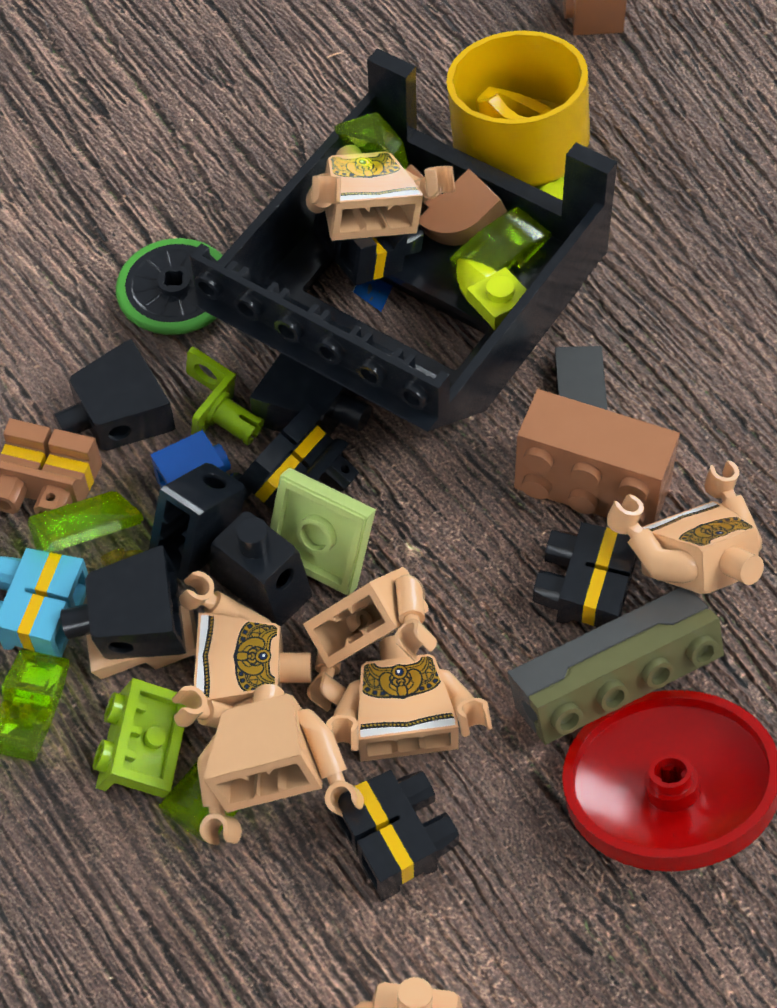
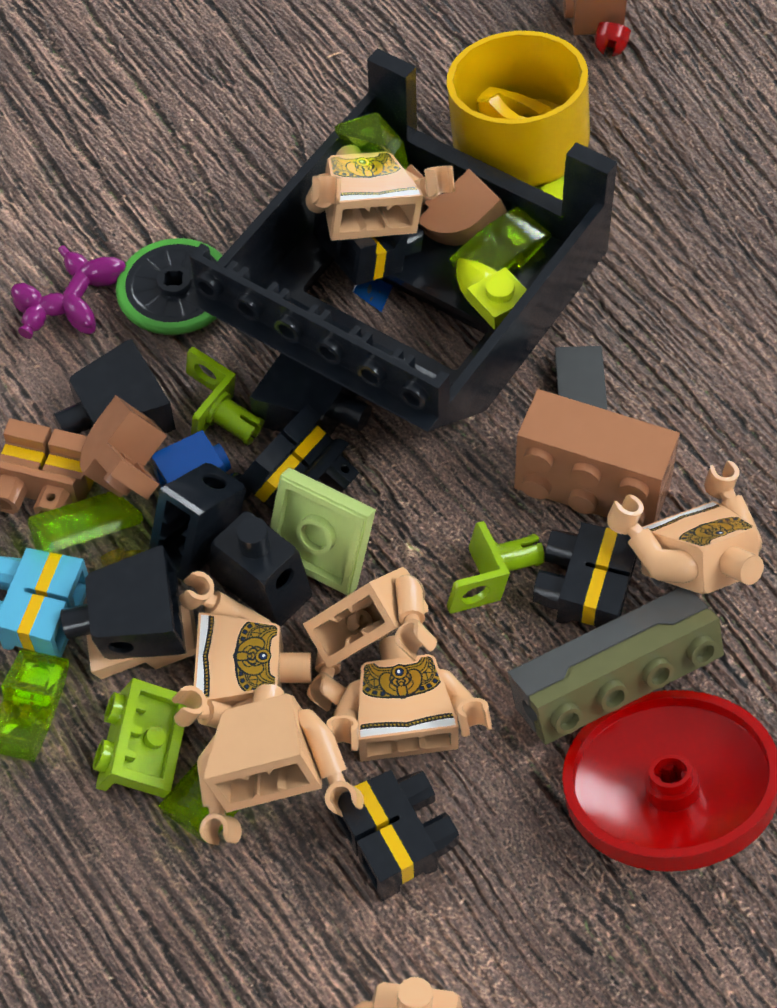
(35, 308): none -> magenta piece
(120, 448): none -> nougat brick
(494, 565): none -> lime bracket
(612, 36): none -> red hinge

